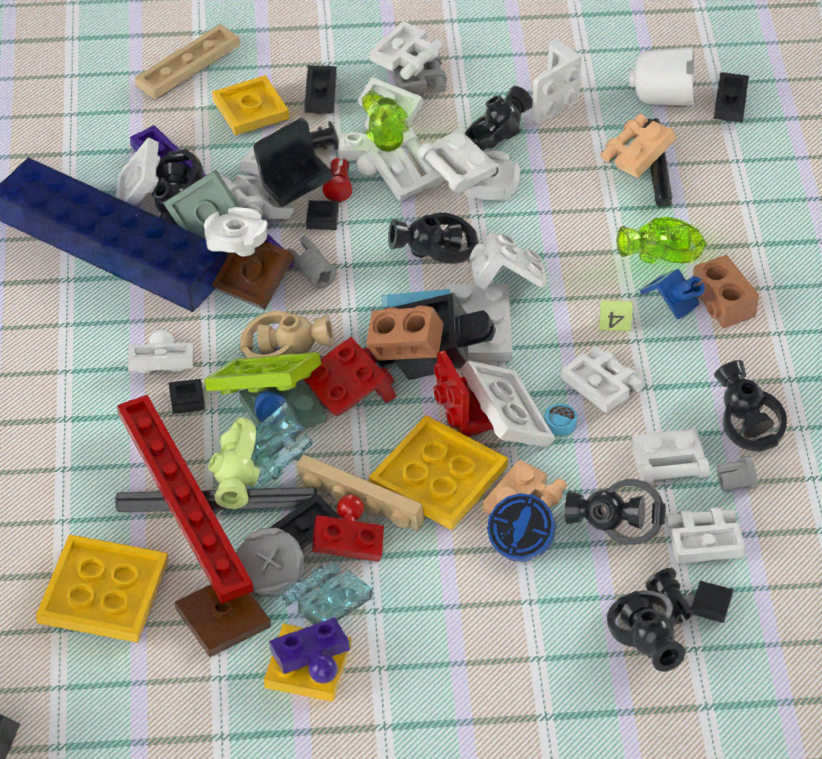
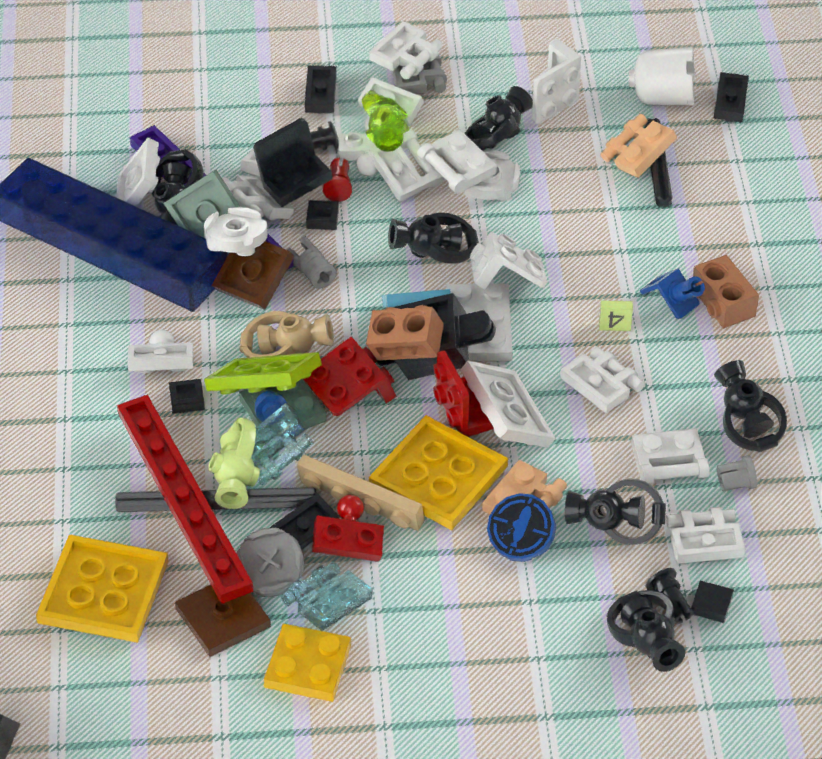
(187, 61): tan plate -> none
(250, 105): yellow plate -> none
(311, 647): dark purple plate -> none
(561, 419): medium azure tile -> none
(663, 239): clear neon green piece -> none

